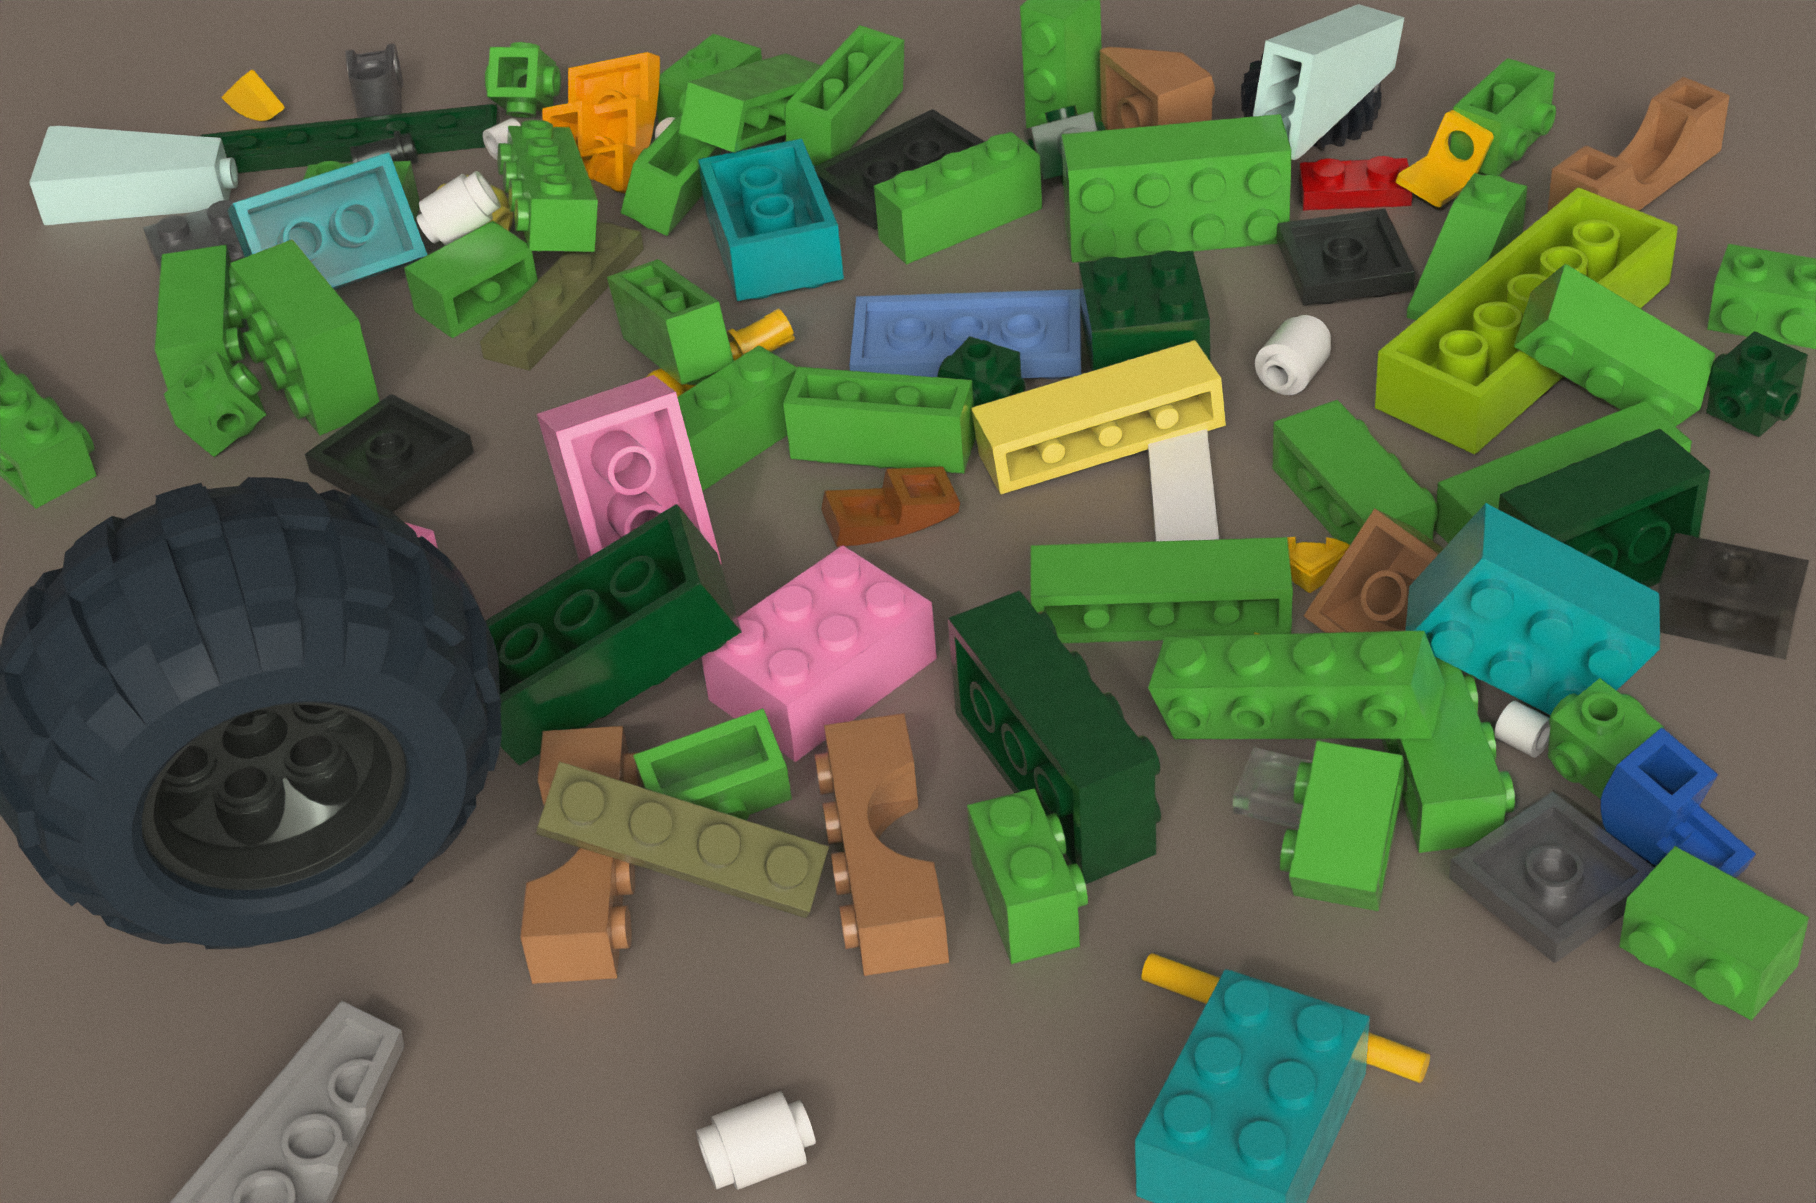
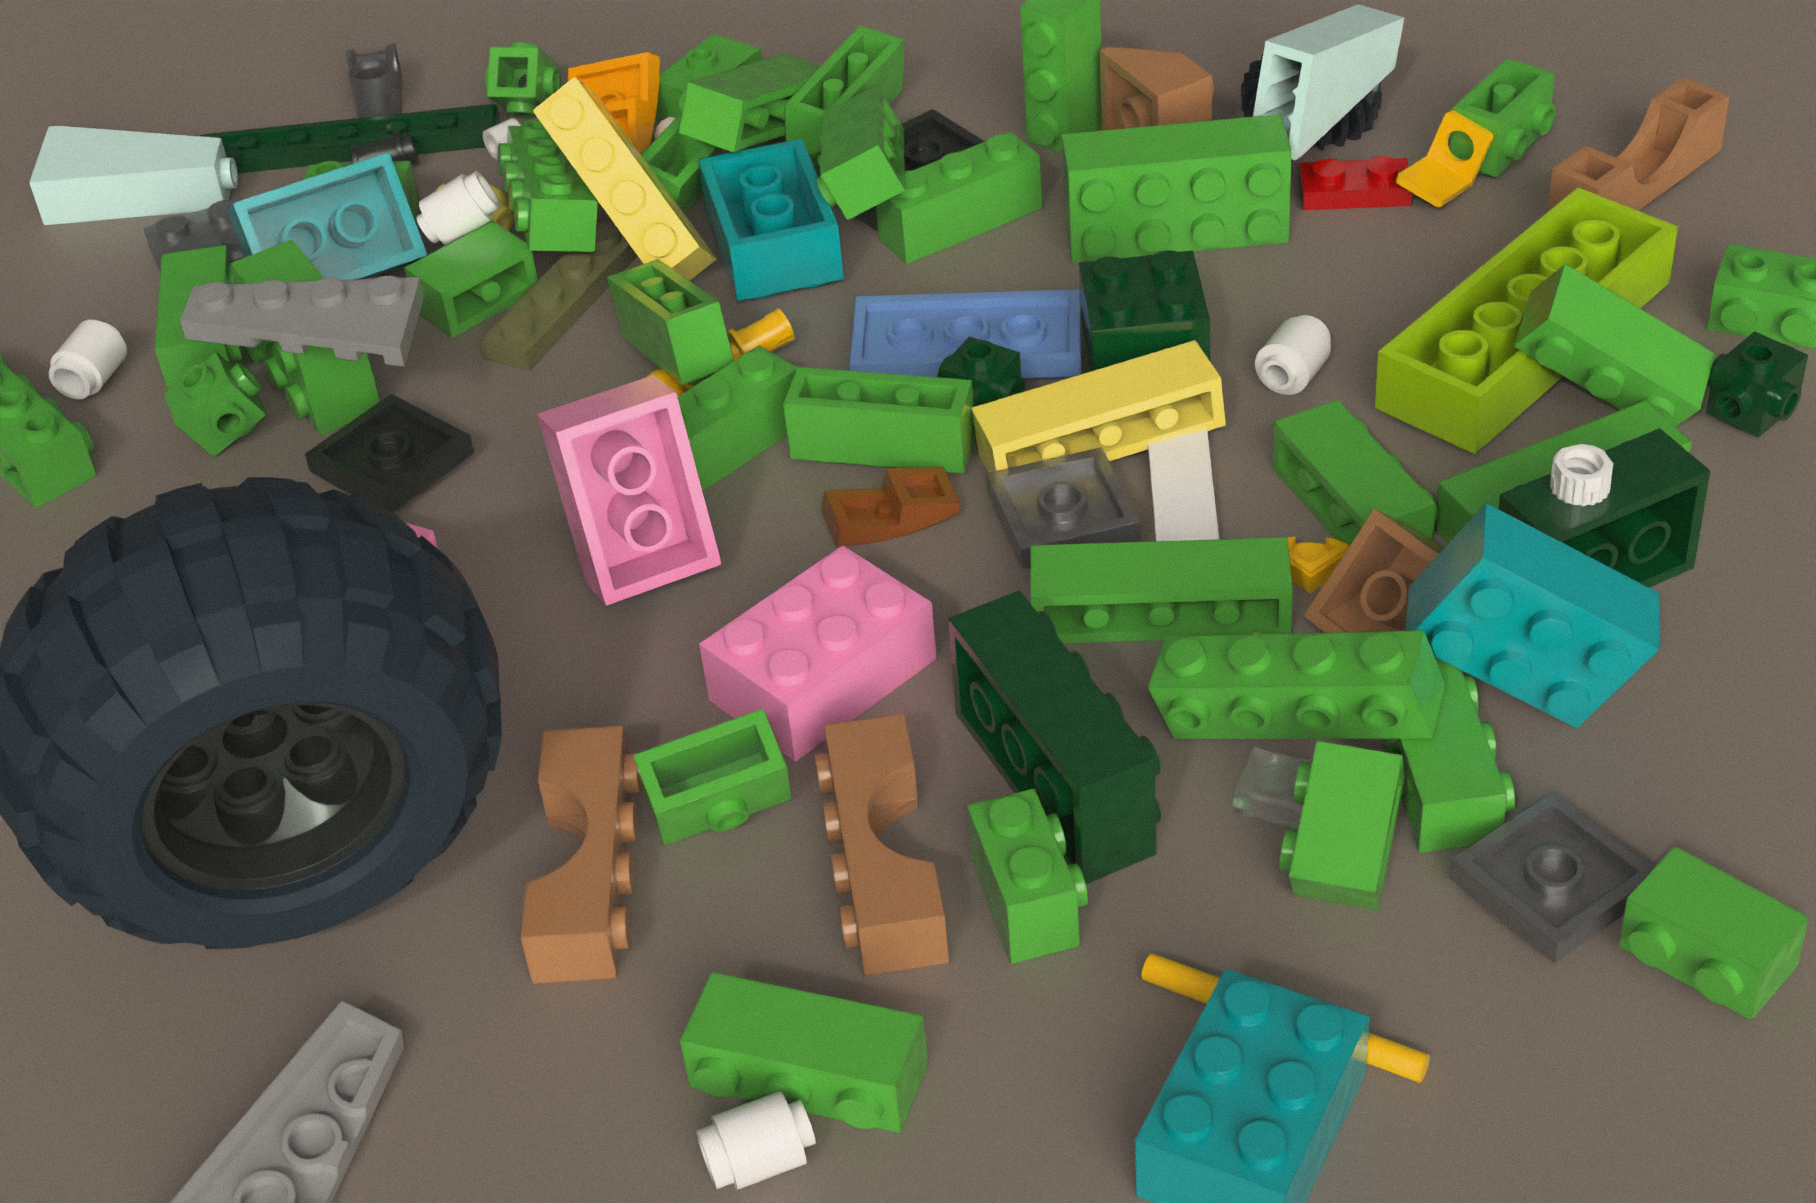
(87, 359): none -> white brick
(253, 98): yellow tile -> none
(326, 313): none -> light grey wing
(609, 630): dark green brick -> none
(622, 180): none -> light yellow brick
(682, 840): olive plate -> none
(814, 1048): none -> bright green brick
(861, 153): none -> bright green brick
(1047, 138): dark green brick -> none
(1063, 503): none -> flat silver plate
(1345, 257): pearl dark grey plate -> none
(1478, 227): bright green slope -> none
(1523, 729): white piece -> none
(1581, 475): none -> white axle
(1596, 733): bright green brick -> none
(1656, 806): blue brick -> none
(1731, 595): clear smoke brick -> none

